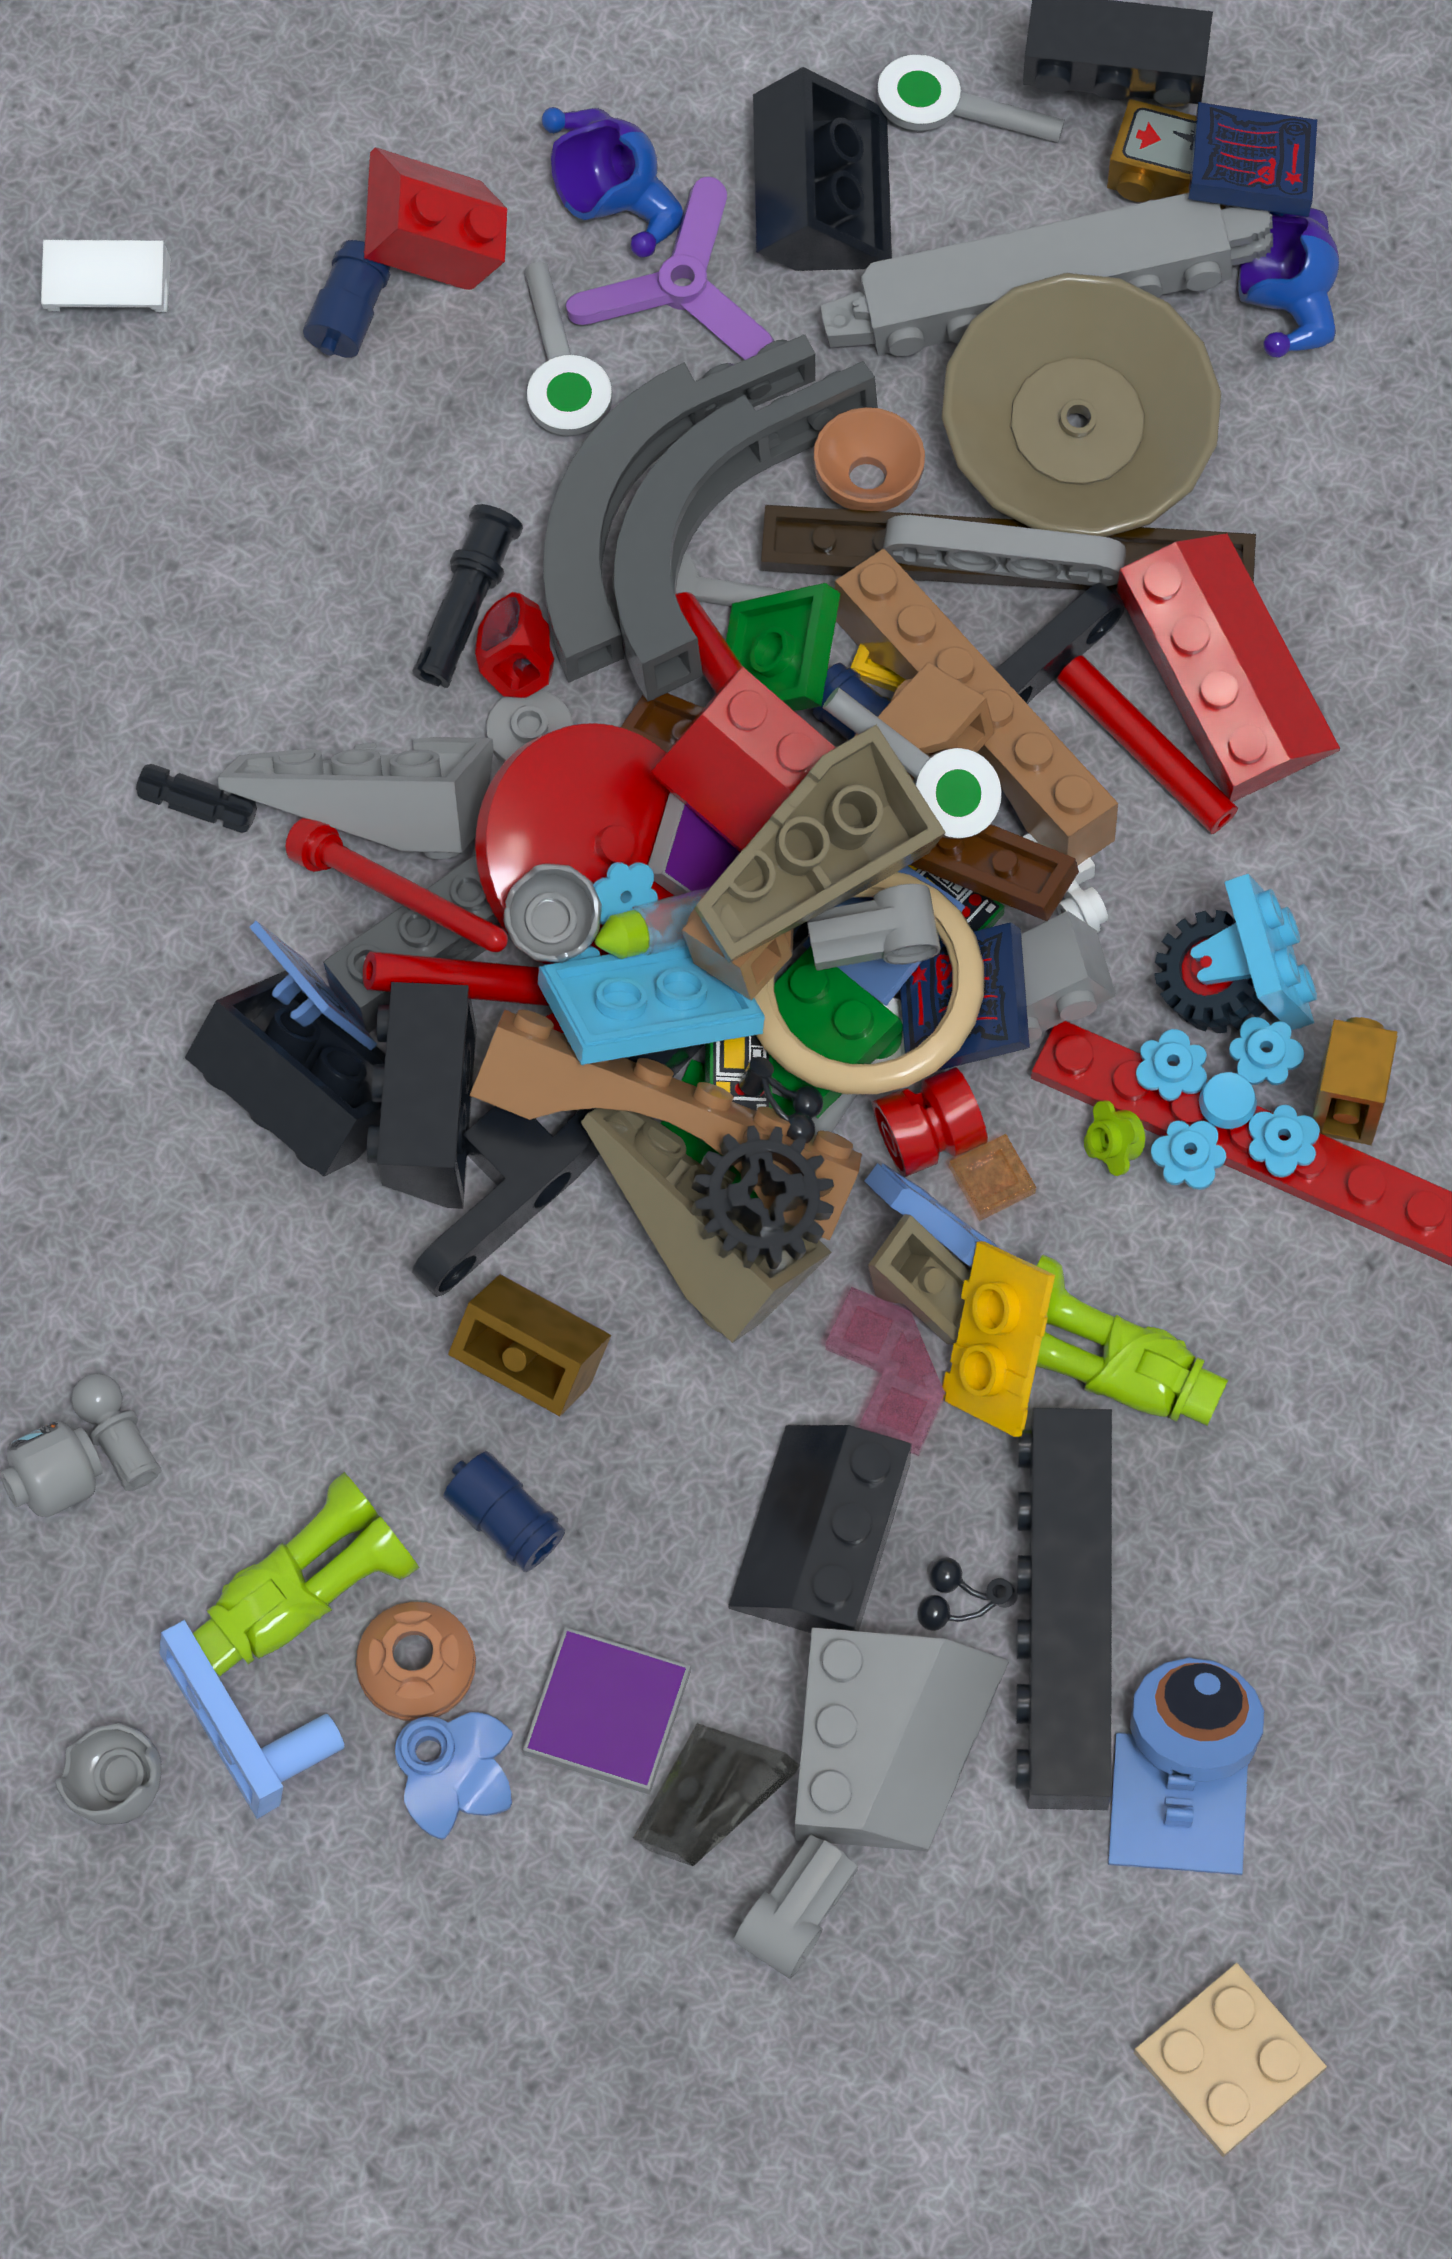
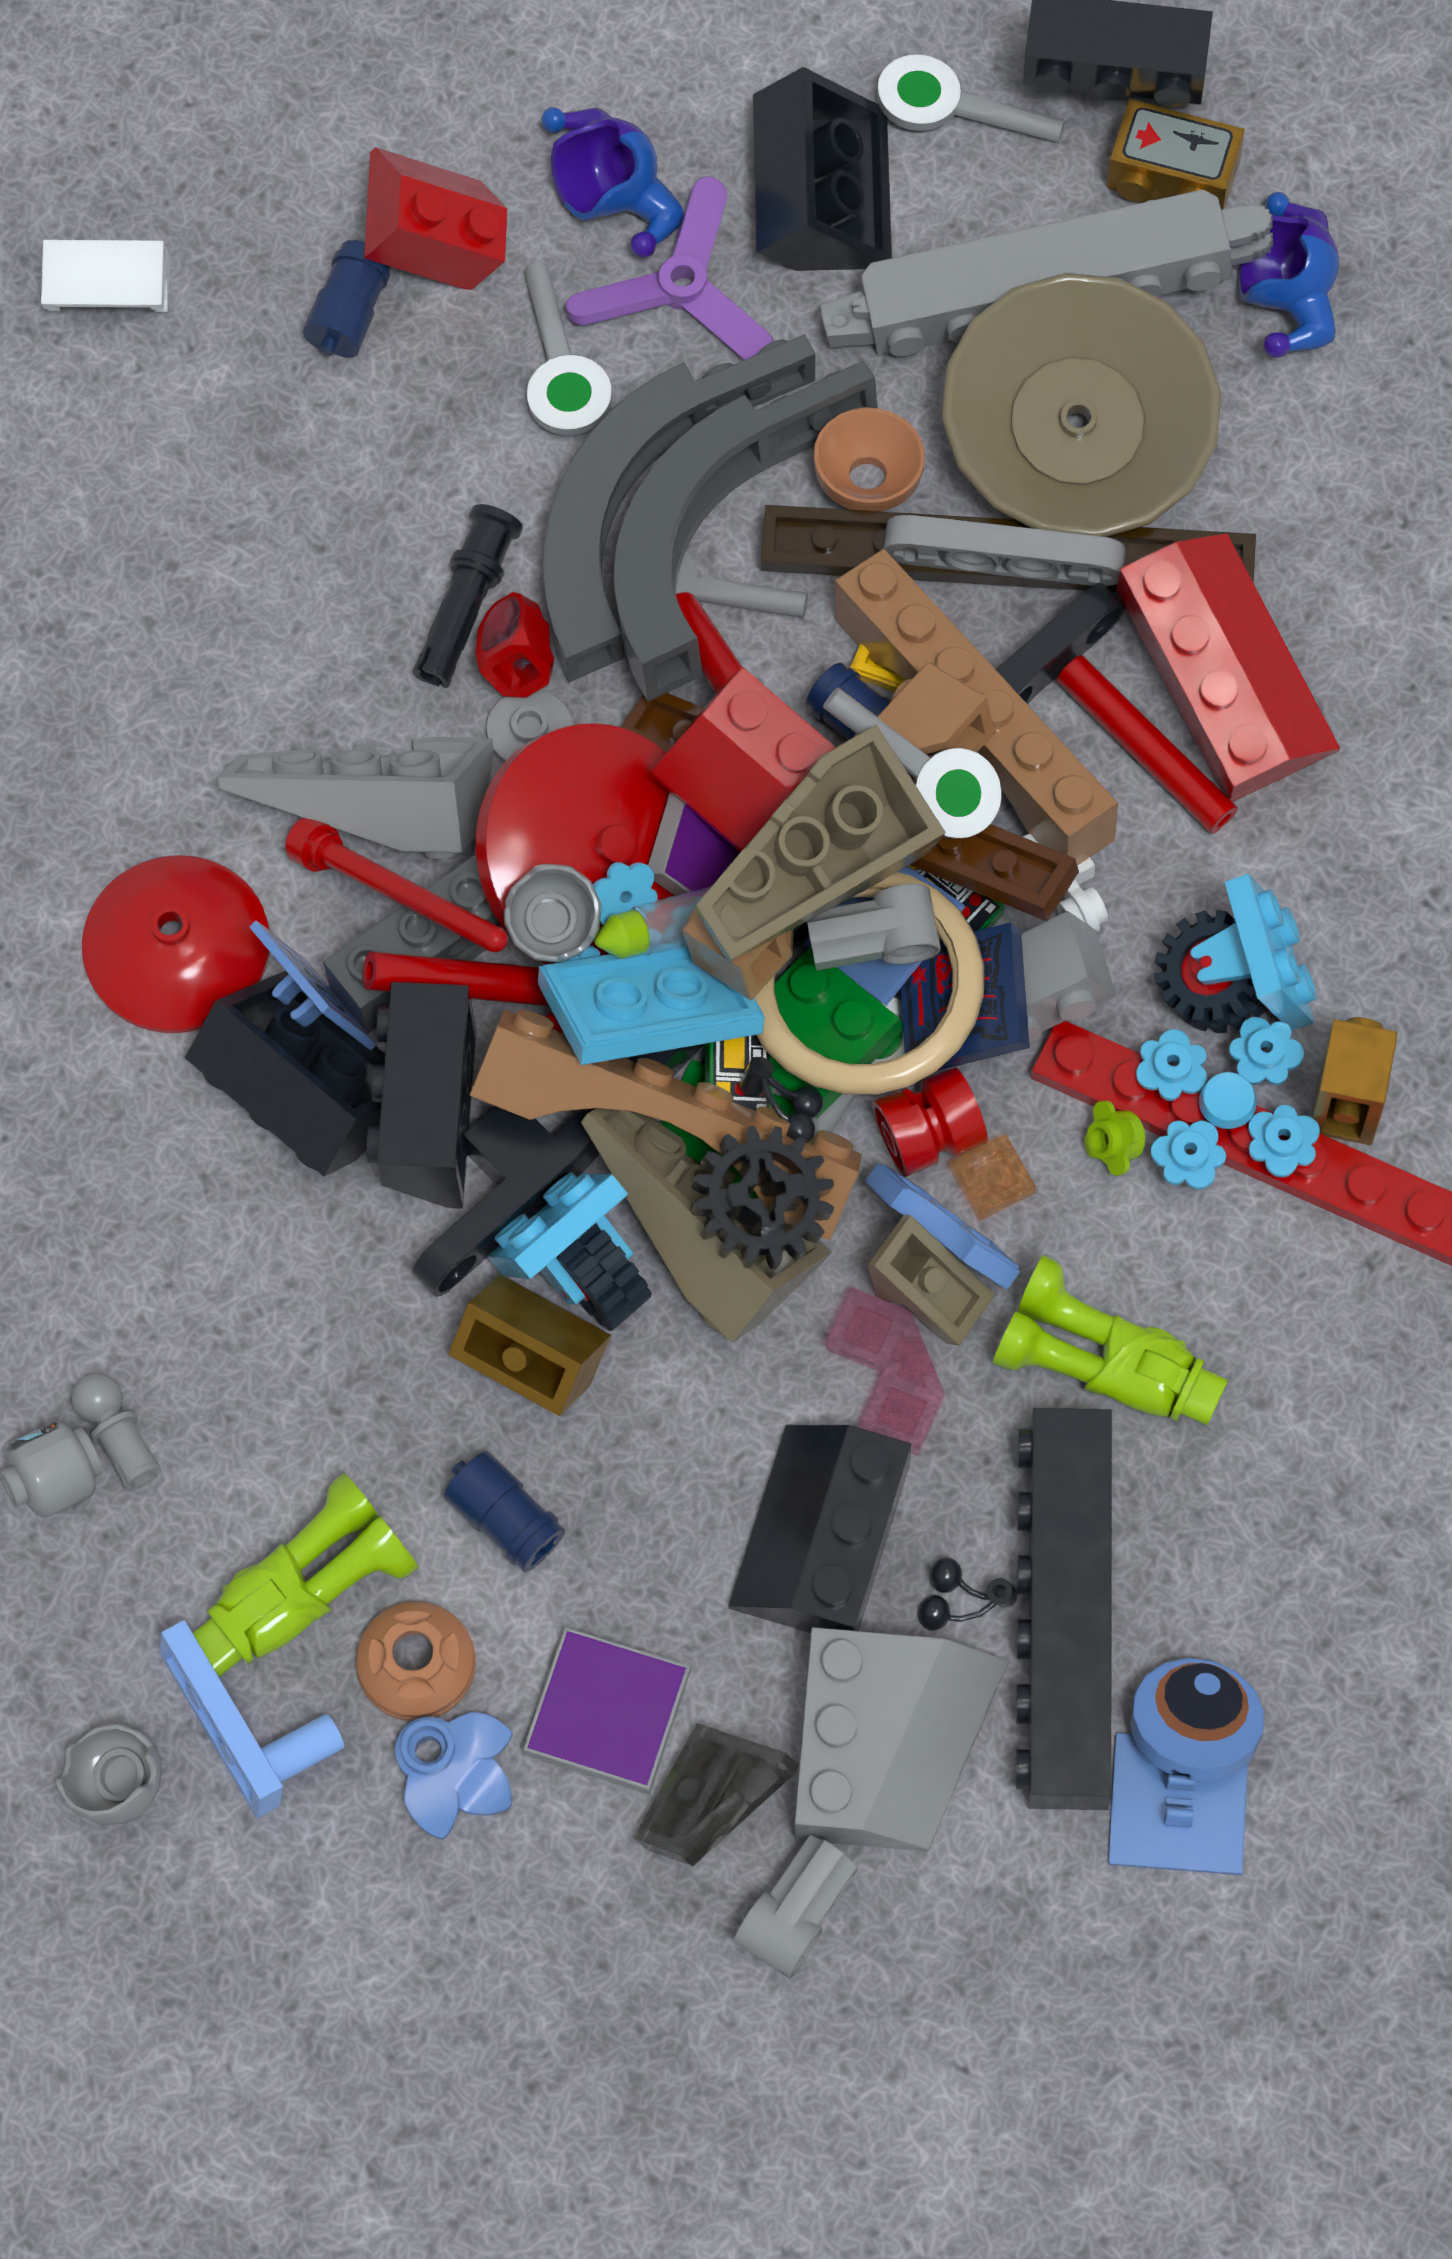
(175, 978): none -> red dish
(195, 798): black axle -> none
(576, 1249): none -> medium azure plate
(787, 641): green plate -> none
(999, 1338): yellow piece -> none
(1230, 2059): tan plate -> none
(1253, 159): dark blue tile -> none

